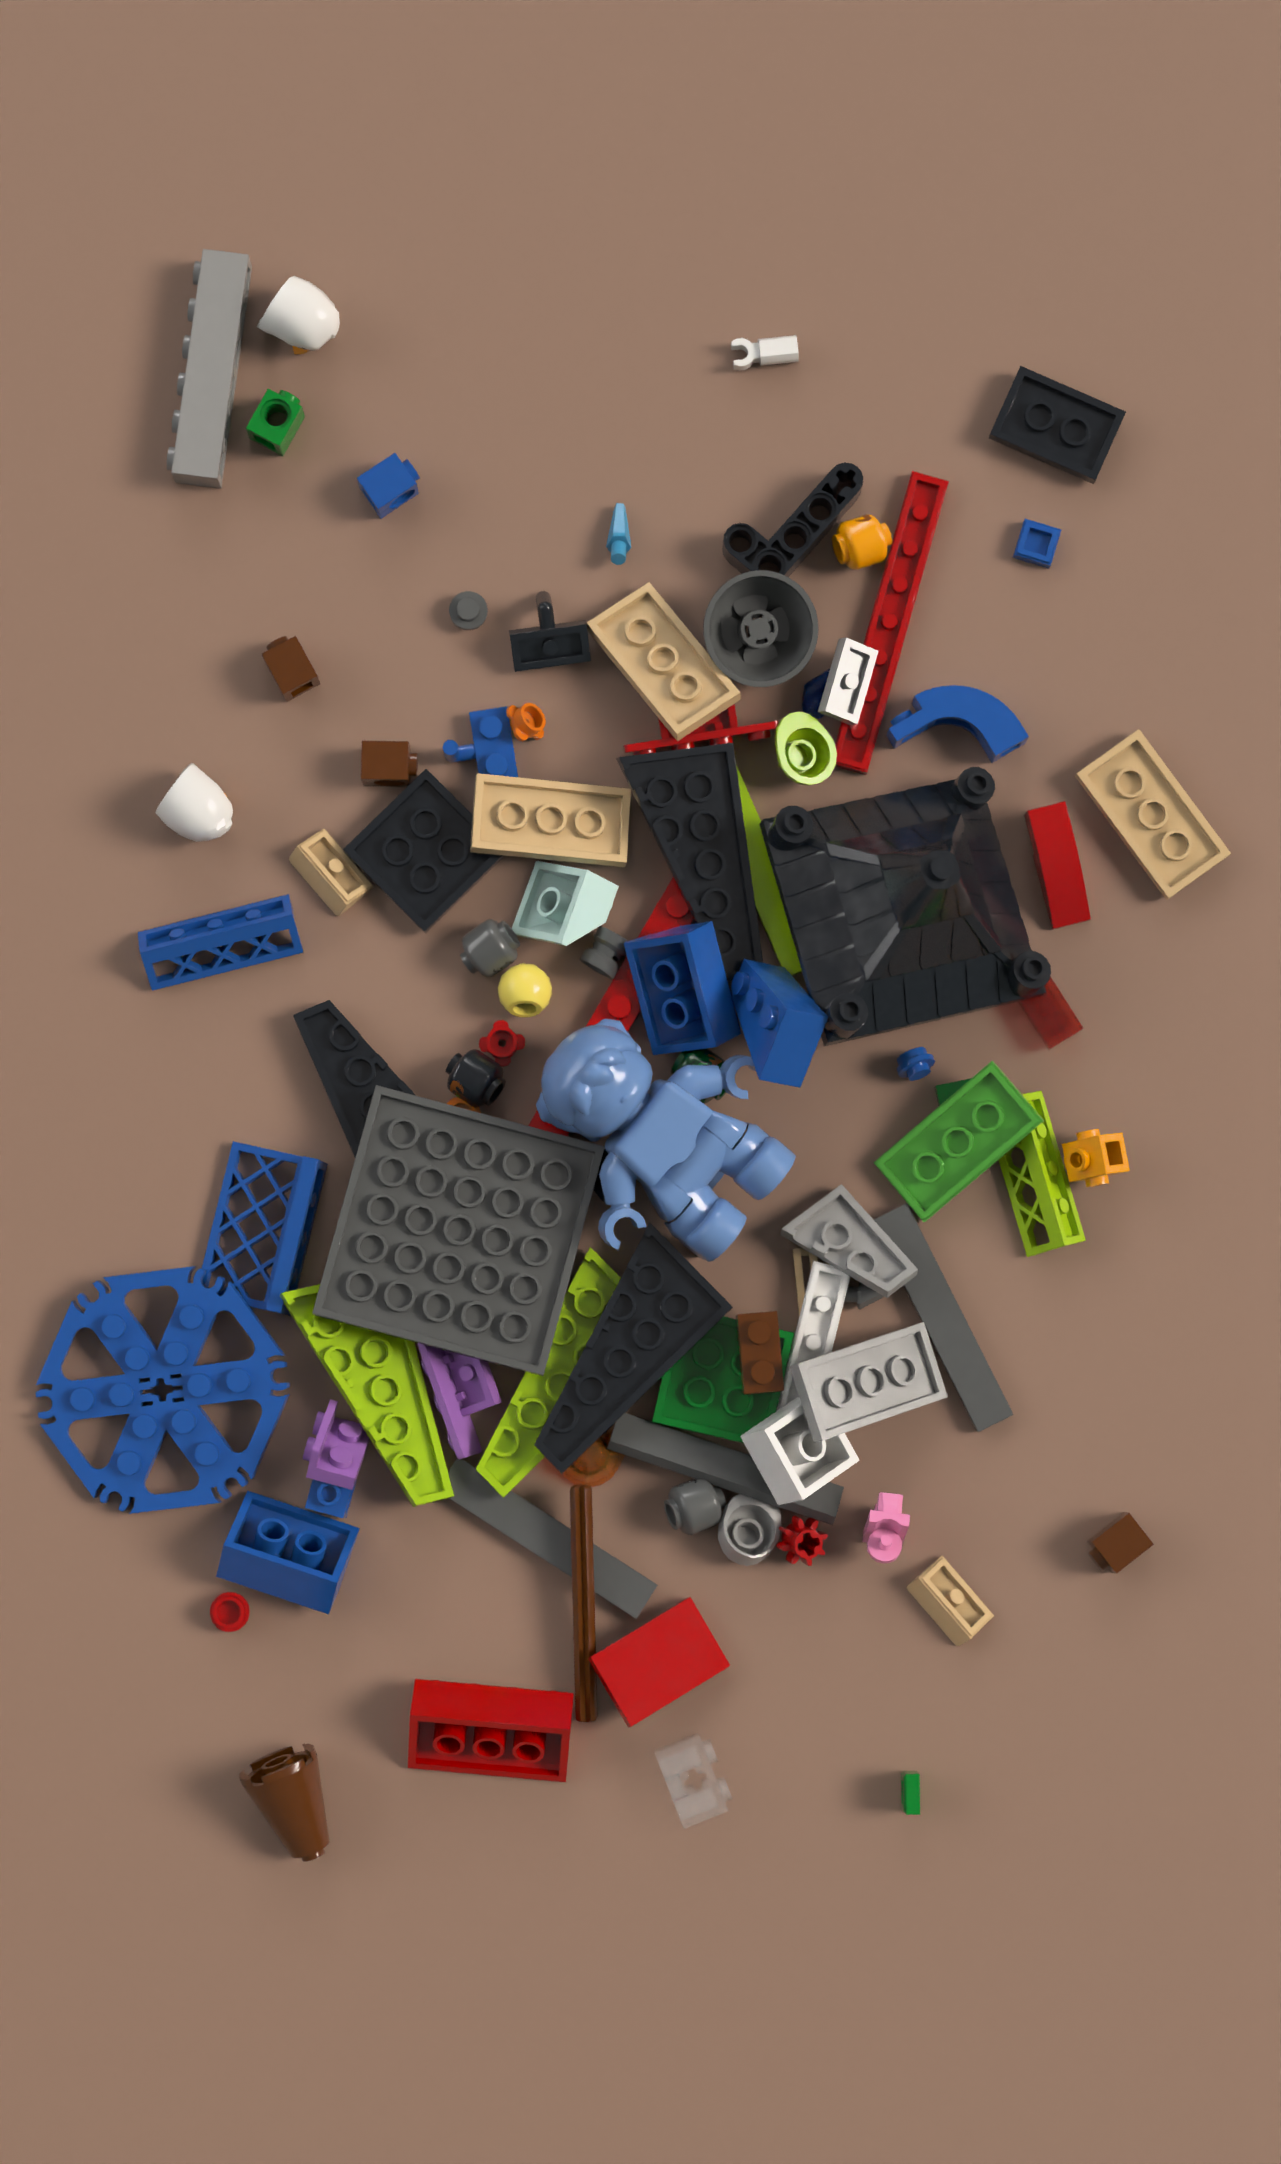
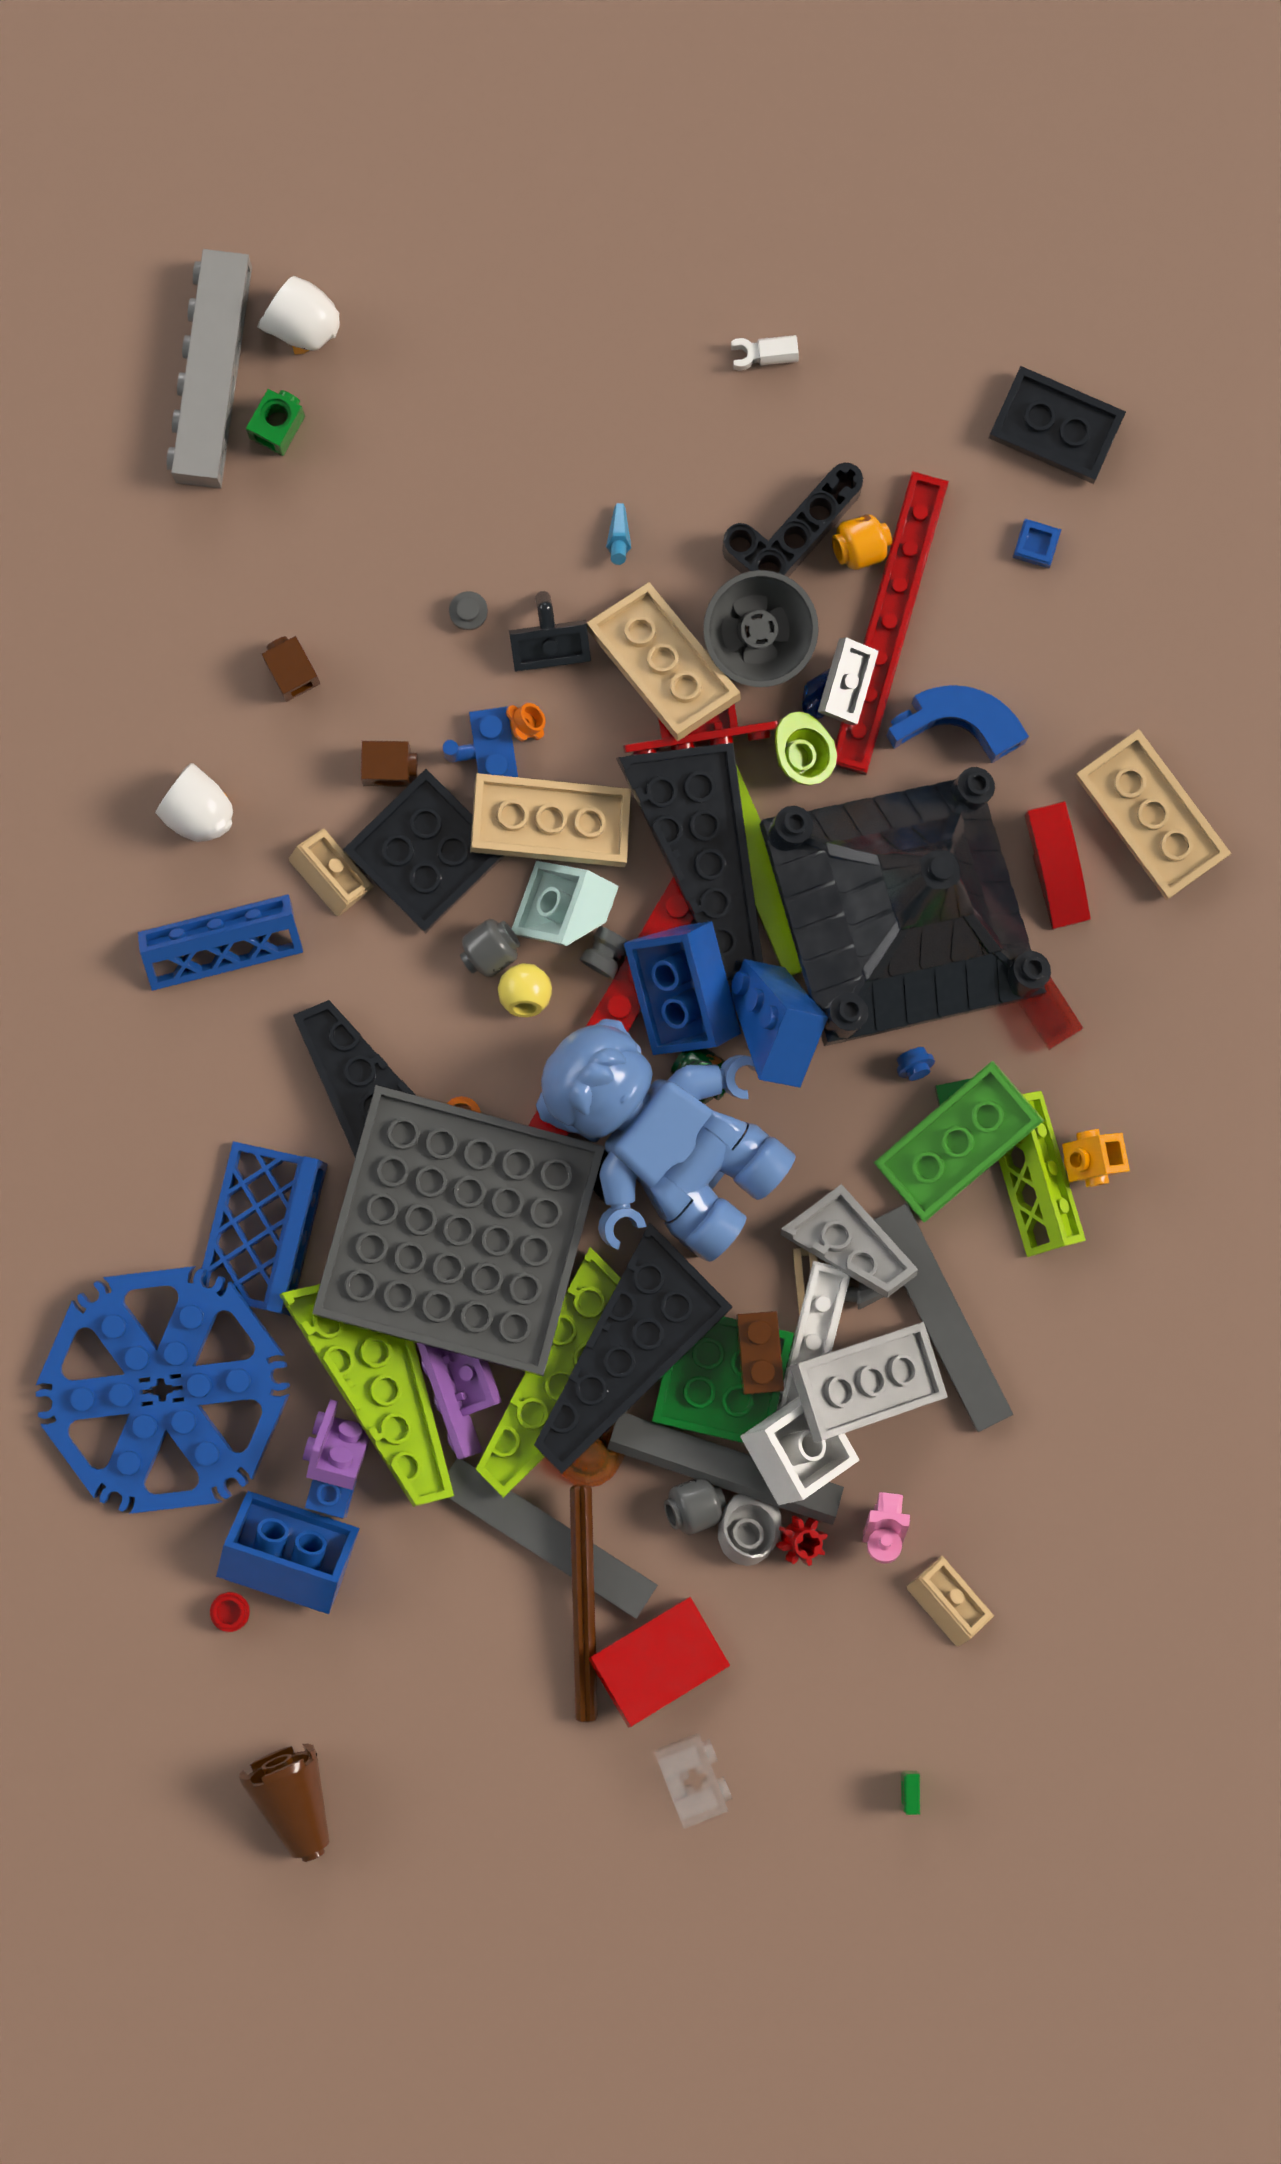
(389, 484): blue brick -> none
(475, 1078): black head -> none
(490, 1730): red slope -> none
(502, 1032): red plate -> none
(1118, 1544): reddish brown brick -> none

